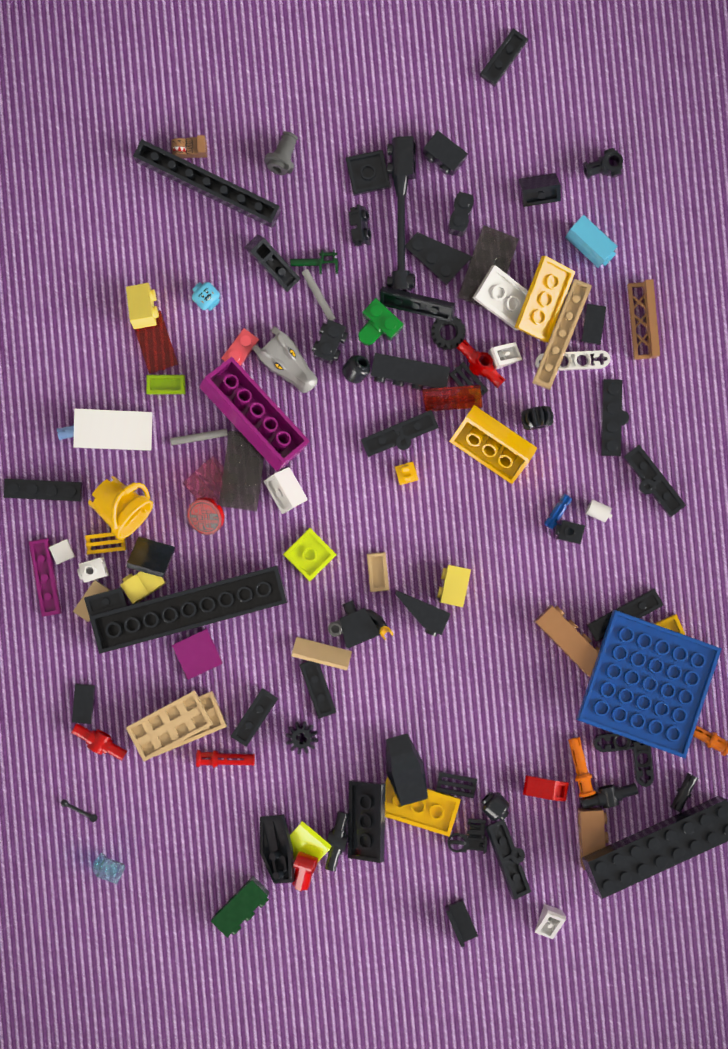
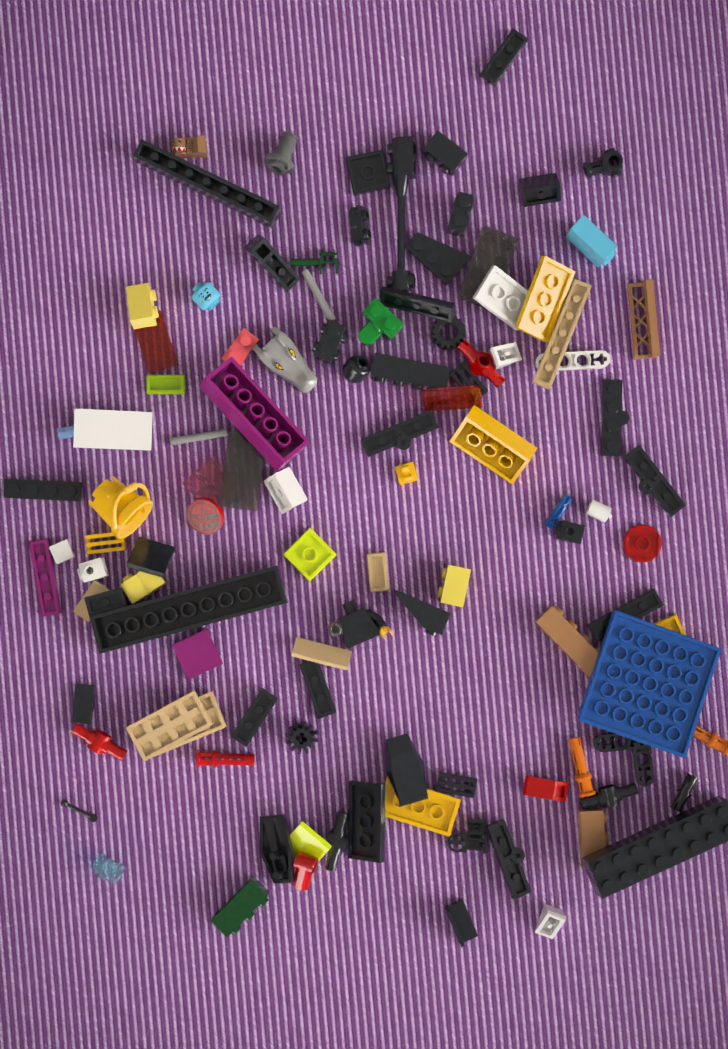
(495, 806): black head -> none
(537, 418): black gear -> none
(593, 324): black tile -> none
(642, 543): none -> red tile

